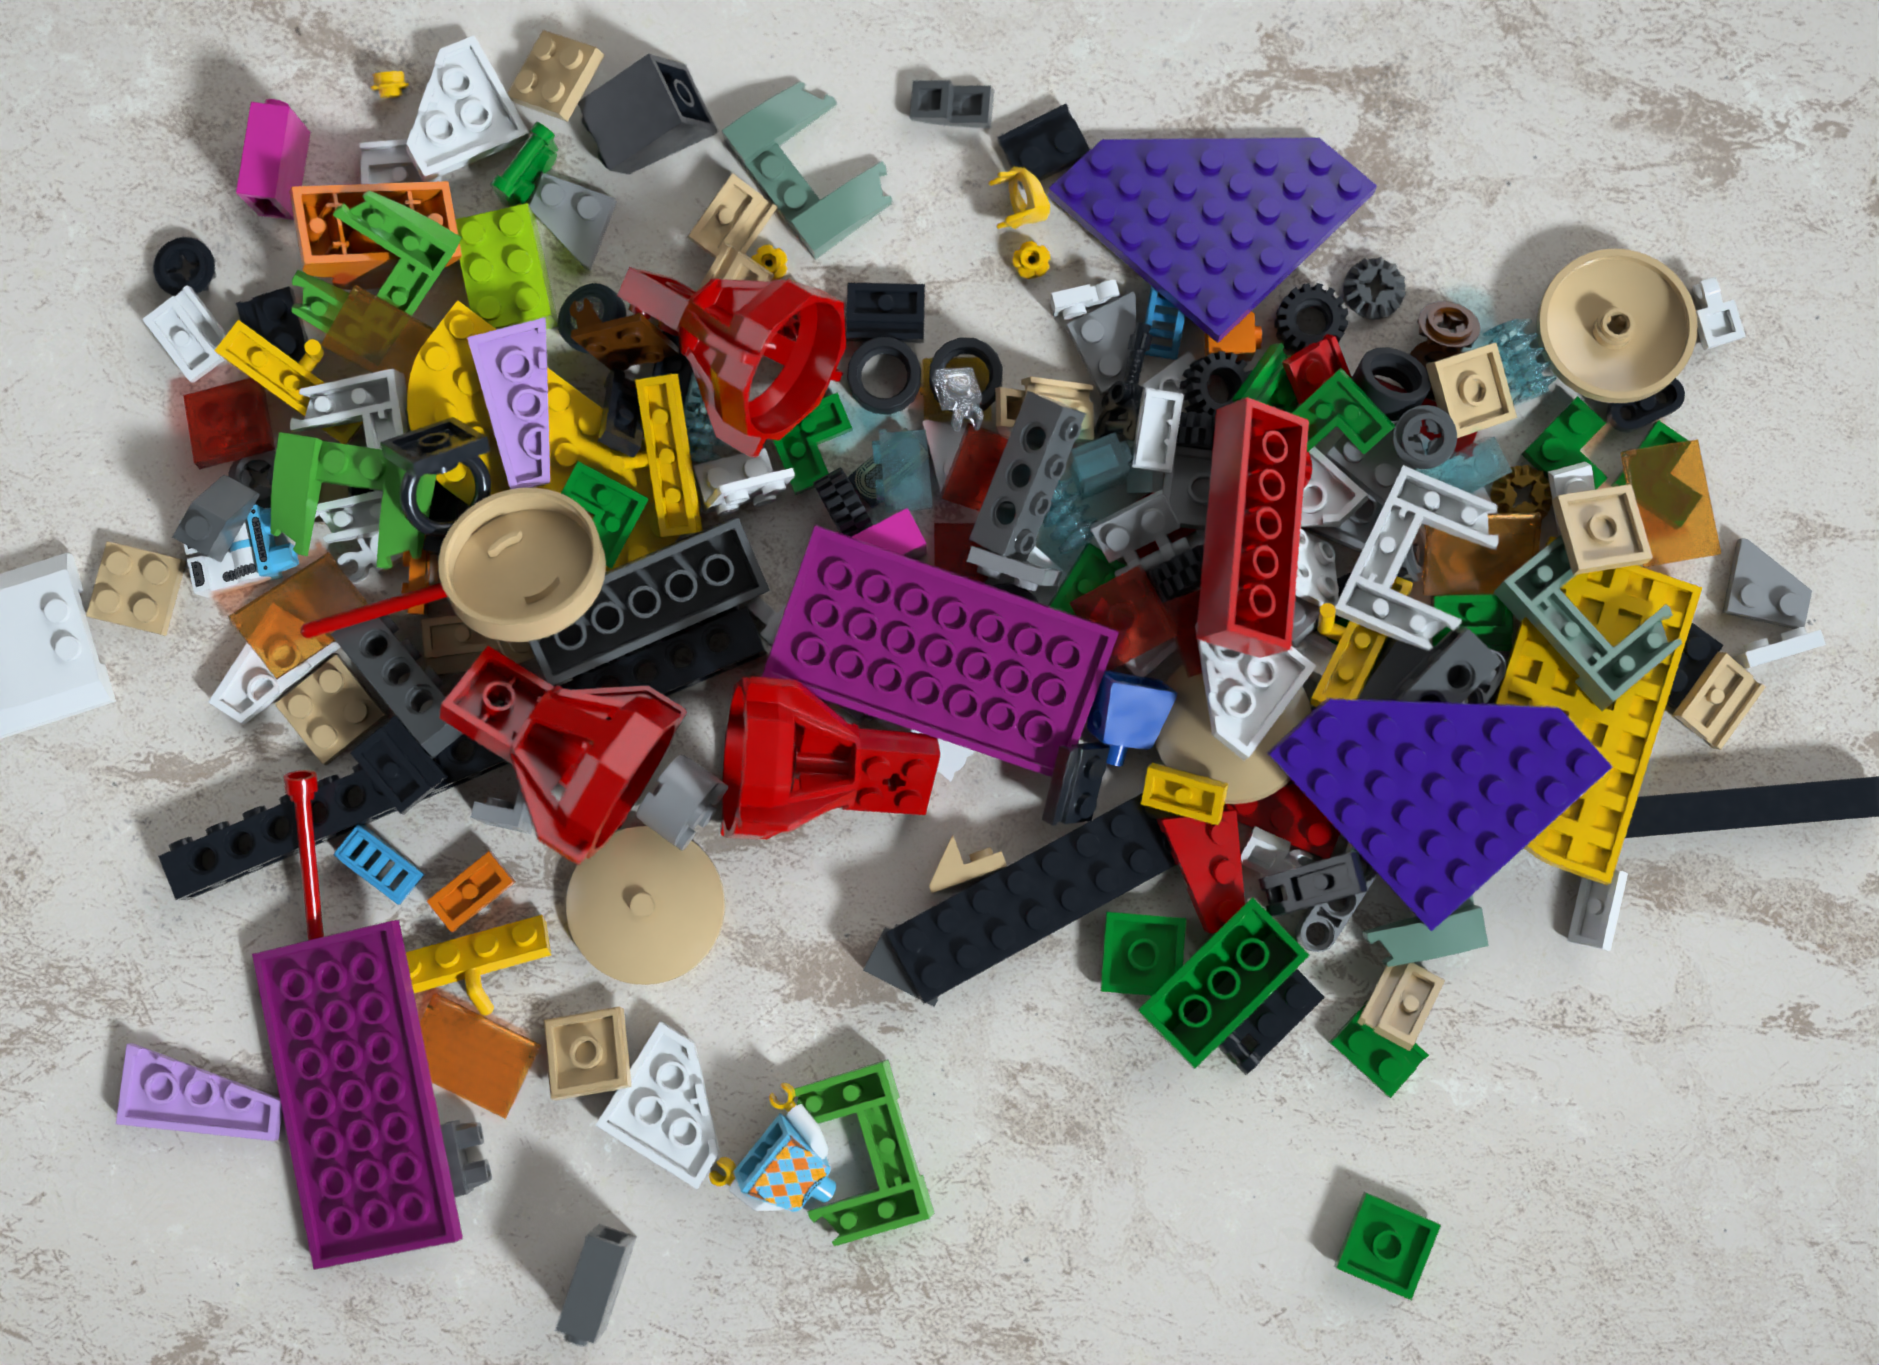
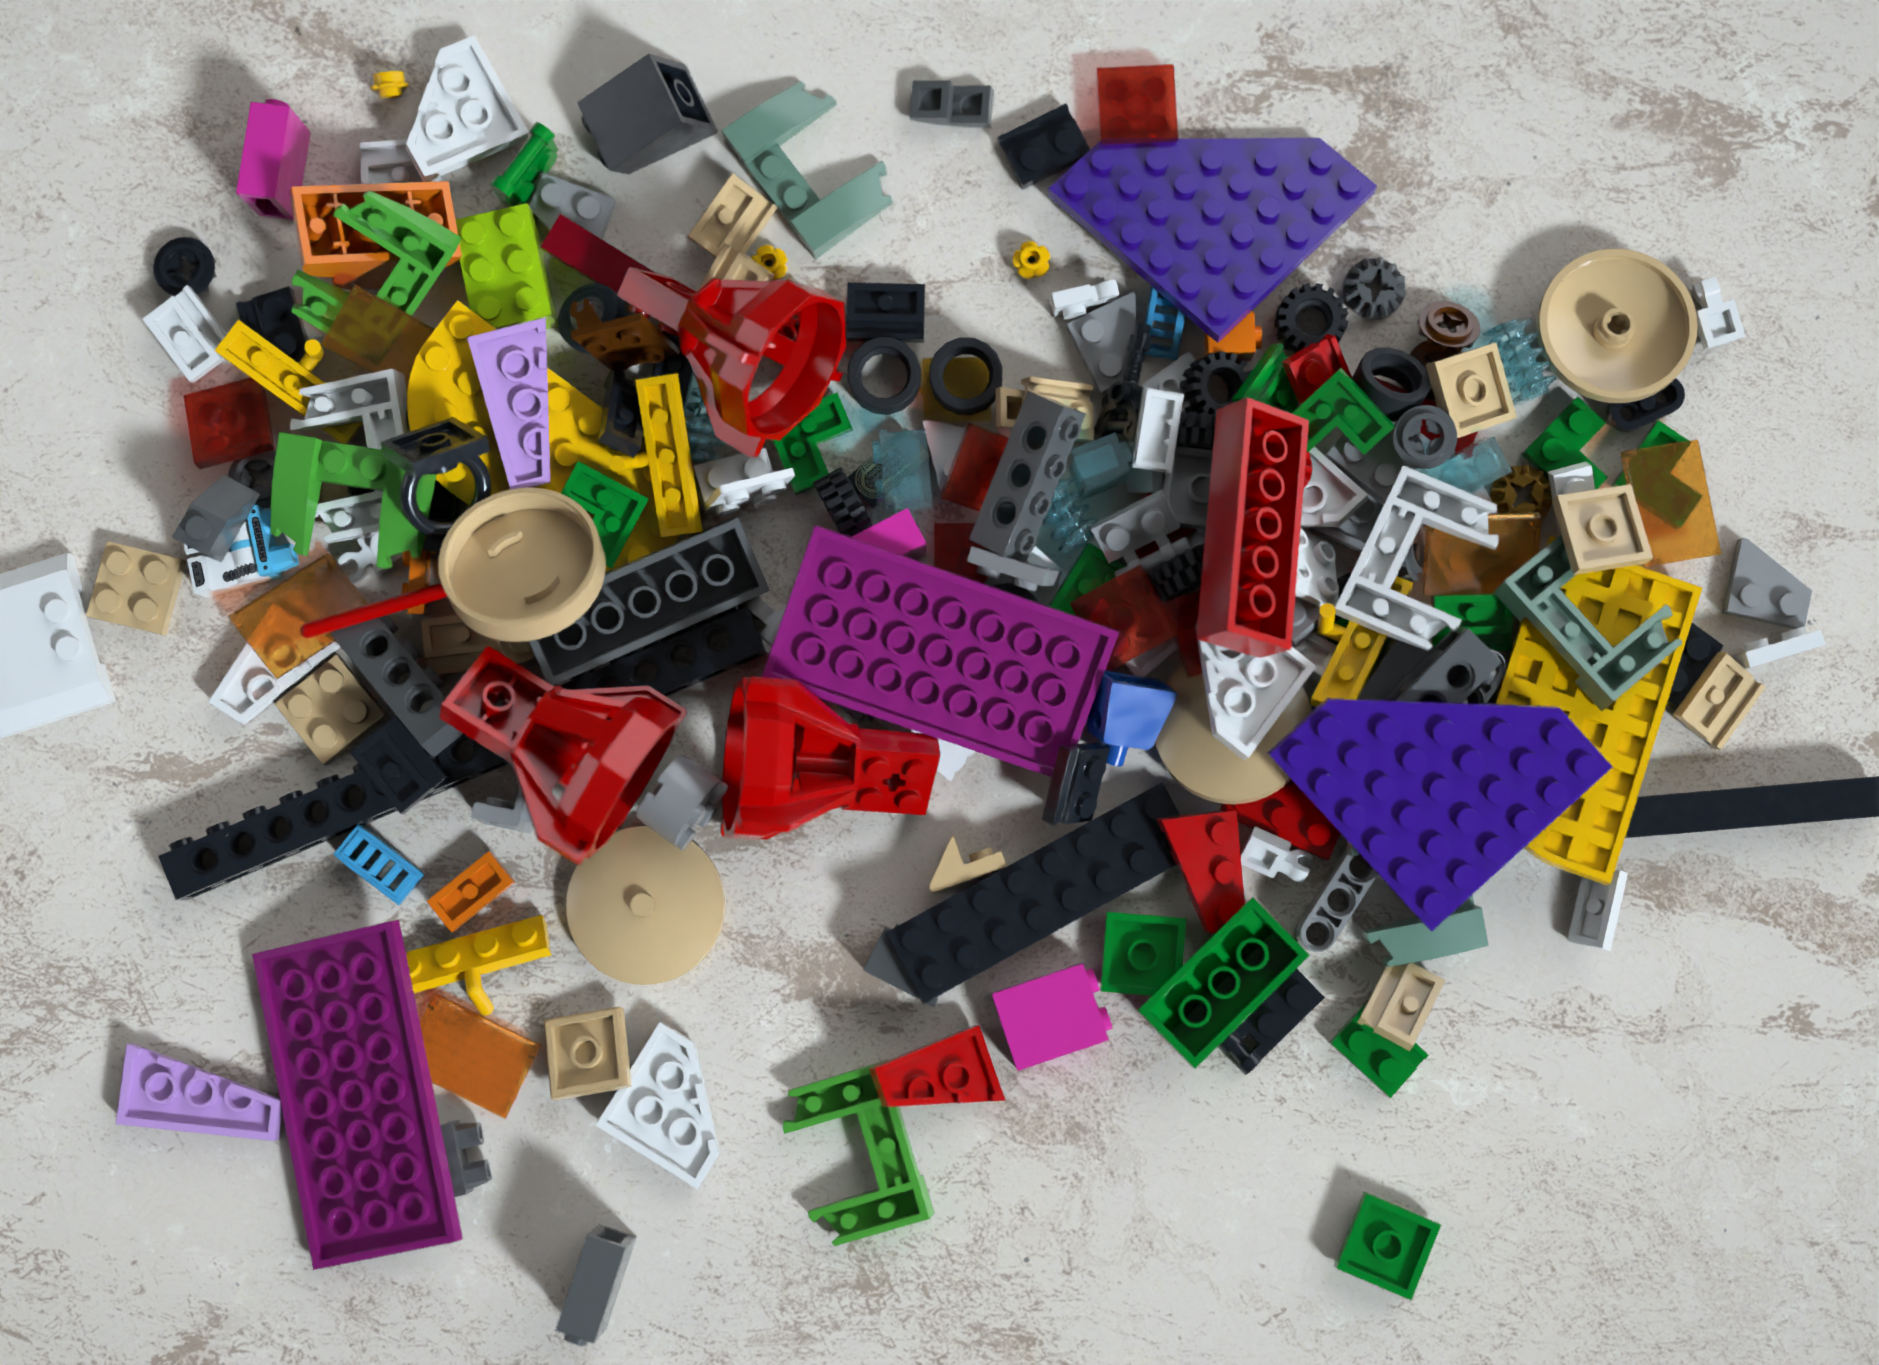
(301, 787): red piece -> none
(555, 75): tan plate -> none
(588, 254): none -> dark red tile
(783, 1164): torso -> none
(940, 1073): none -> red wing
(960, 392): clear plate -> none
(1037, 204): yellow piece -> none
(1052, 1015): none -> dark pink brick
(1137, 104): none -> clear red plate
(1184, 793): yellow plate -> none
(1314, 884): black plate -> none

